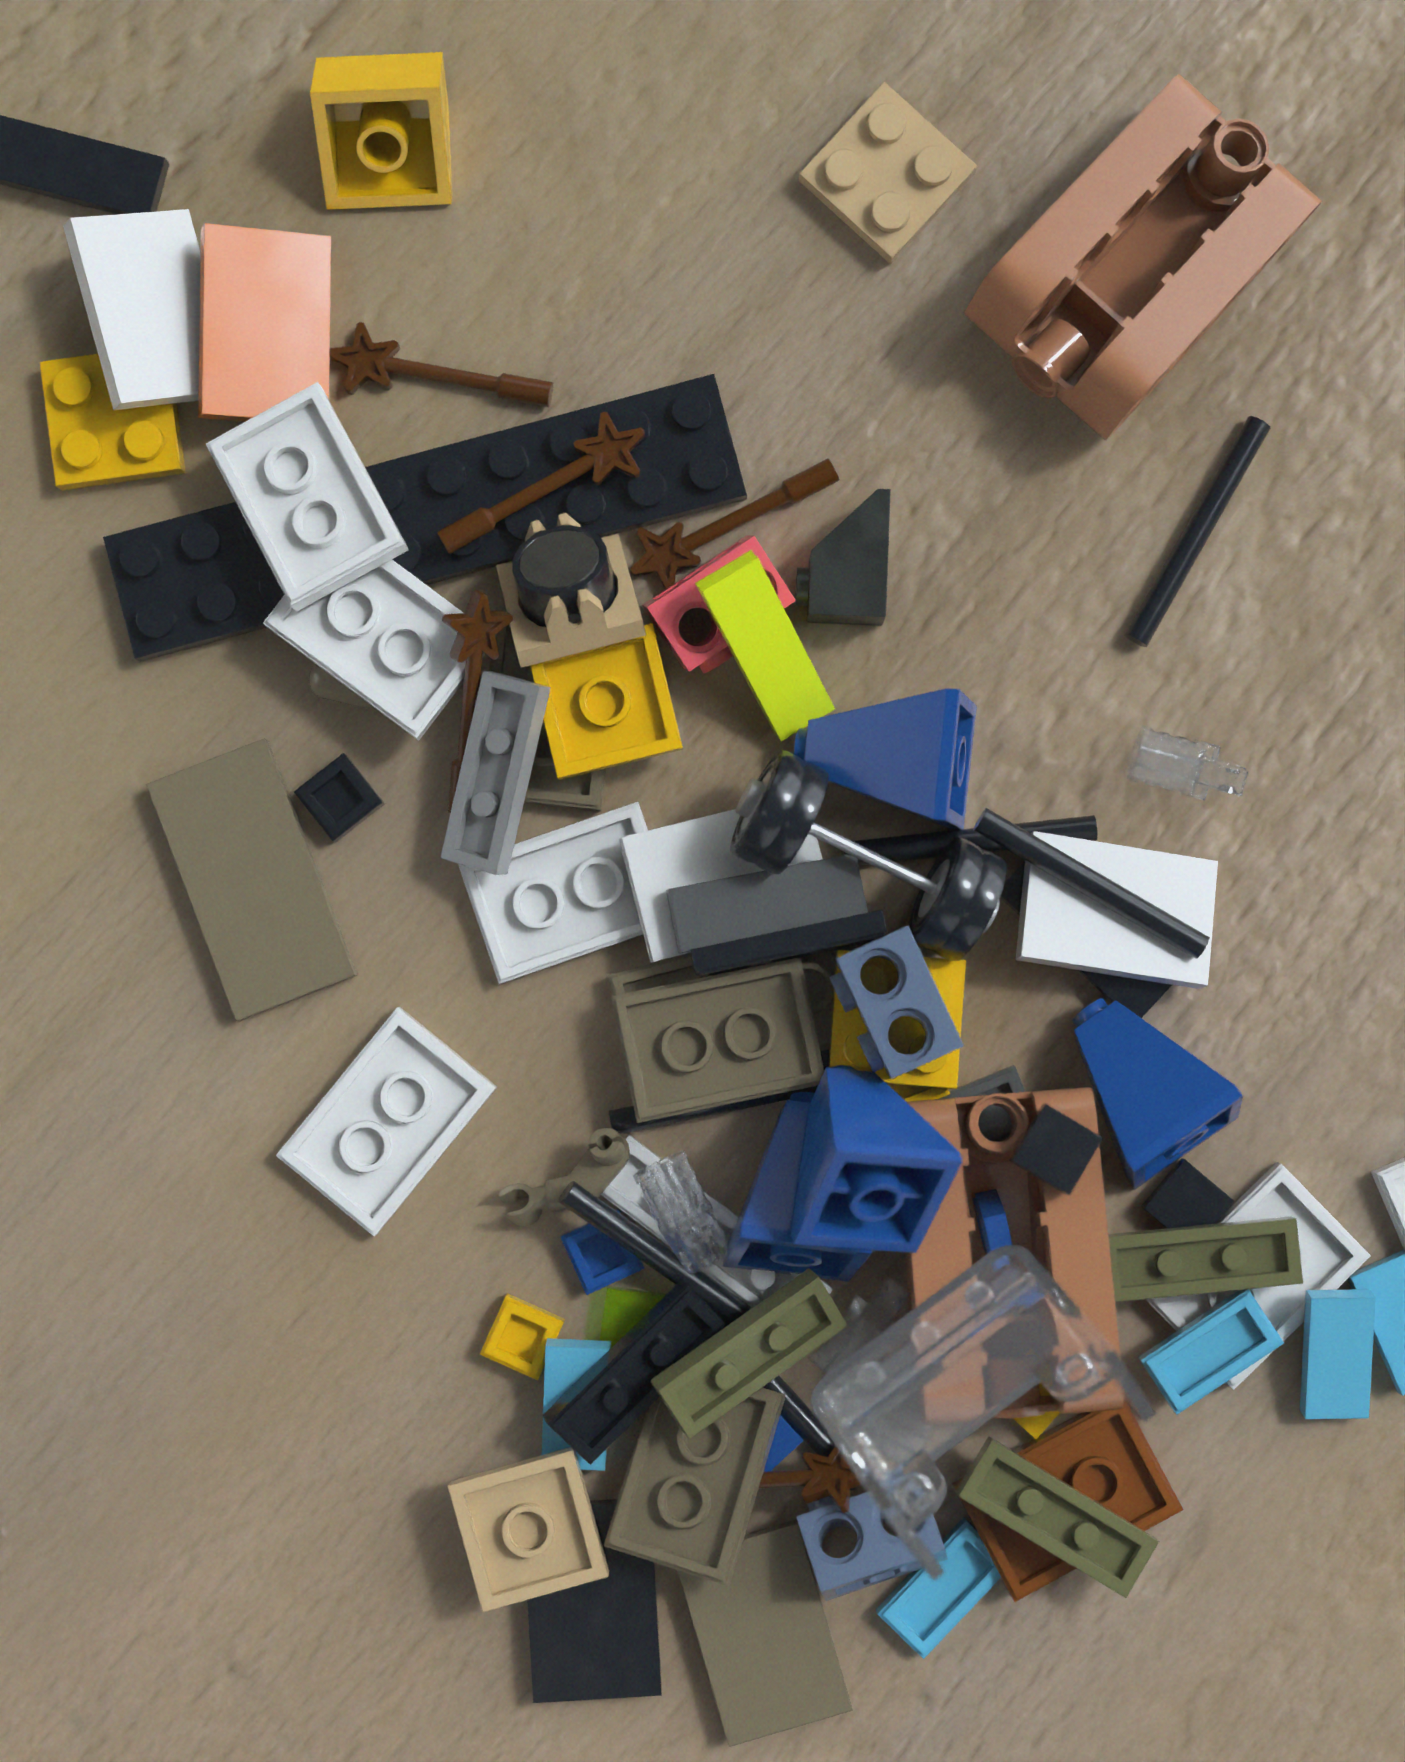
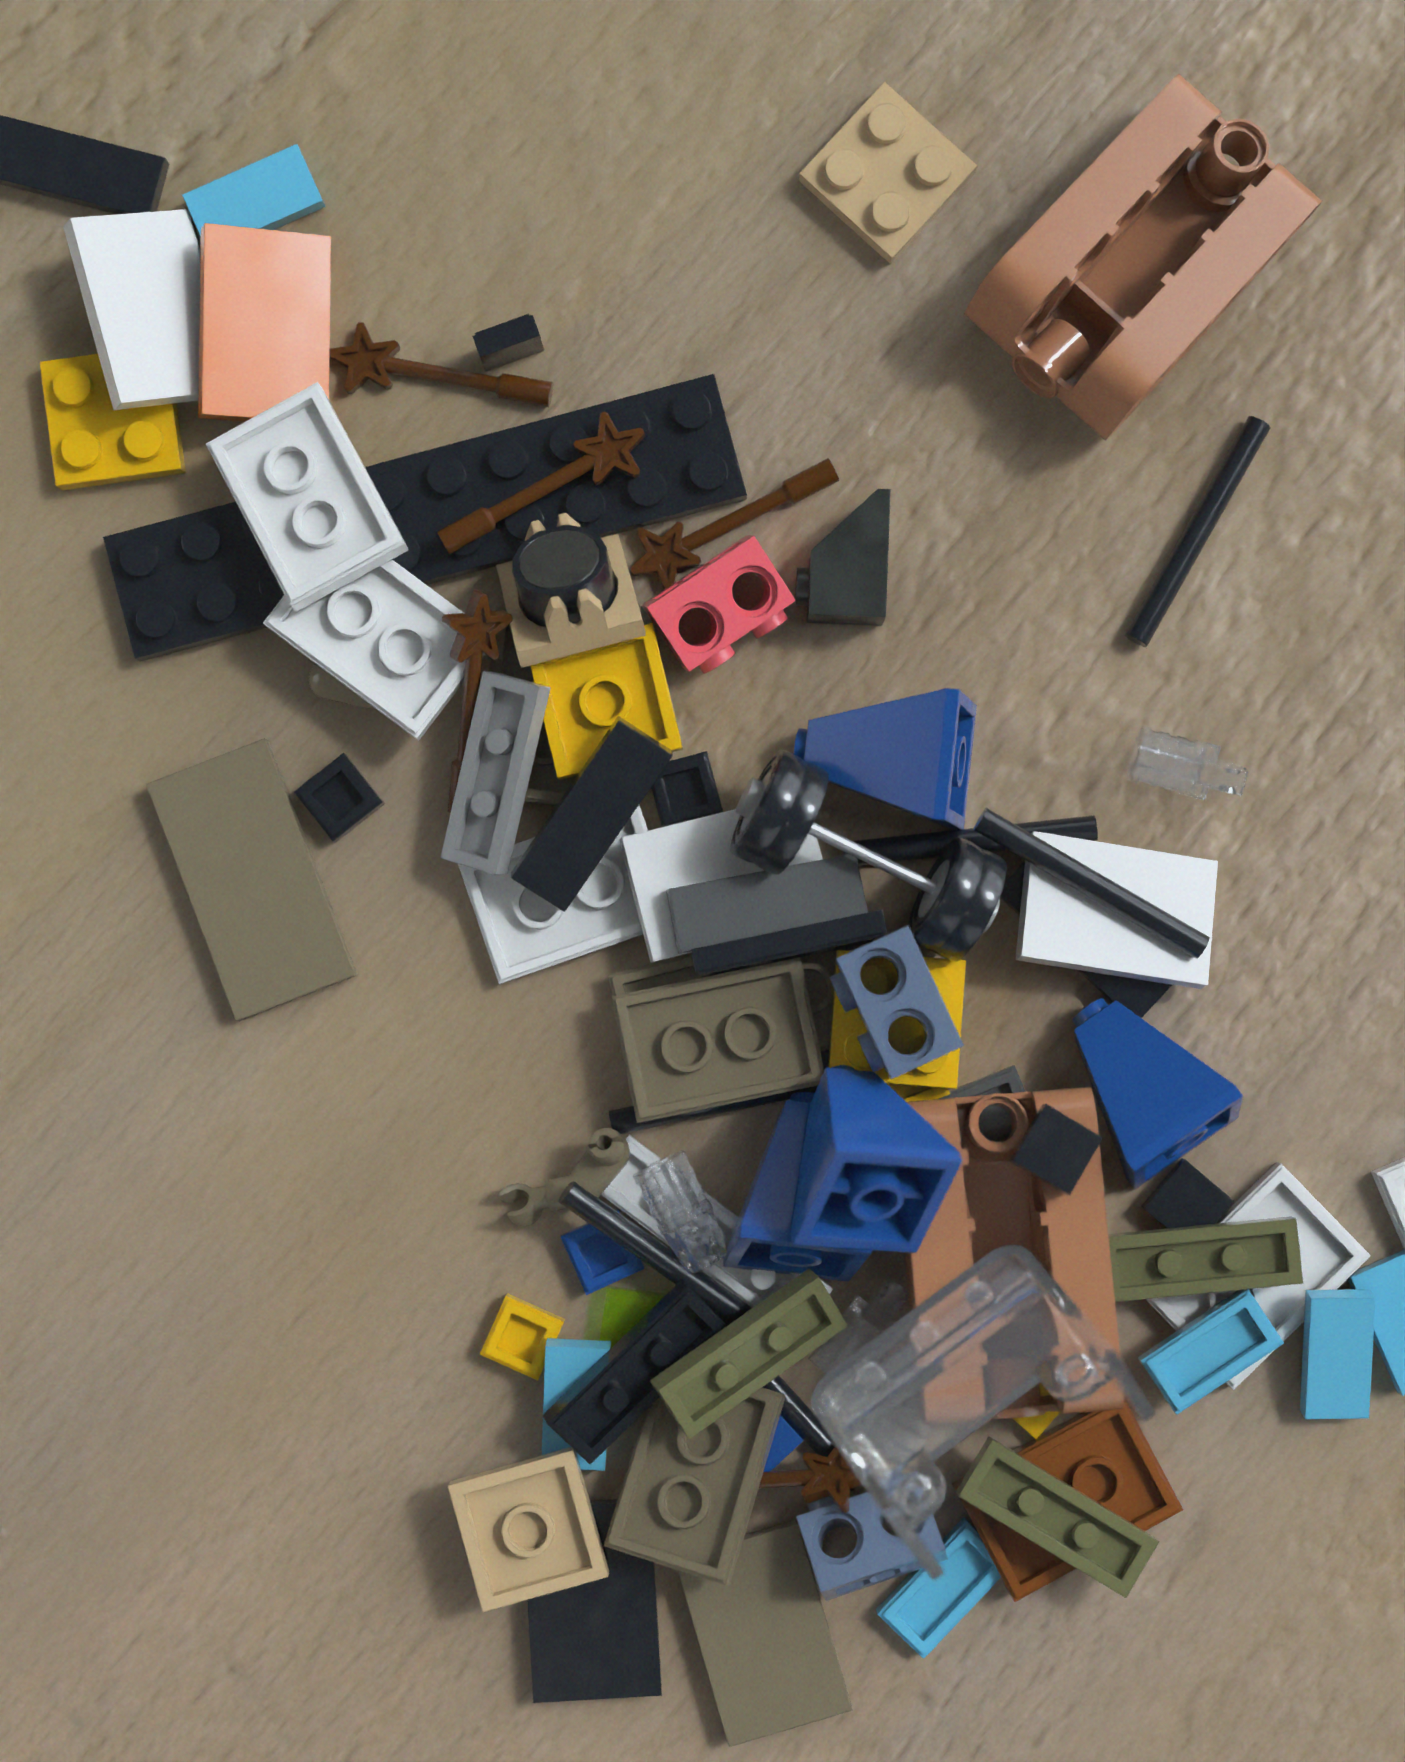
(259, 194): none -> medium azure tile
(382, 130): yellow slope -> none
(386, 1121): white tile -> none
(508, 342): none -> black tile
(591, 813): none -> black tile
(686, 790): none -> black tile
(765, 645): neon yellow tile -> none
(991, 1220): blue tile -> none

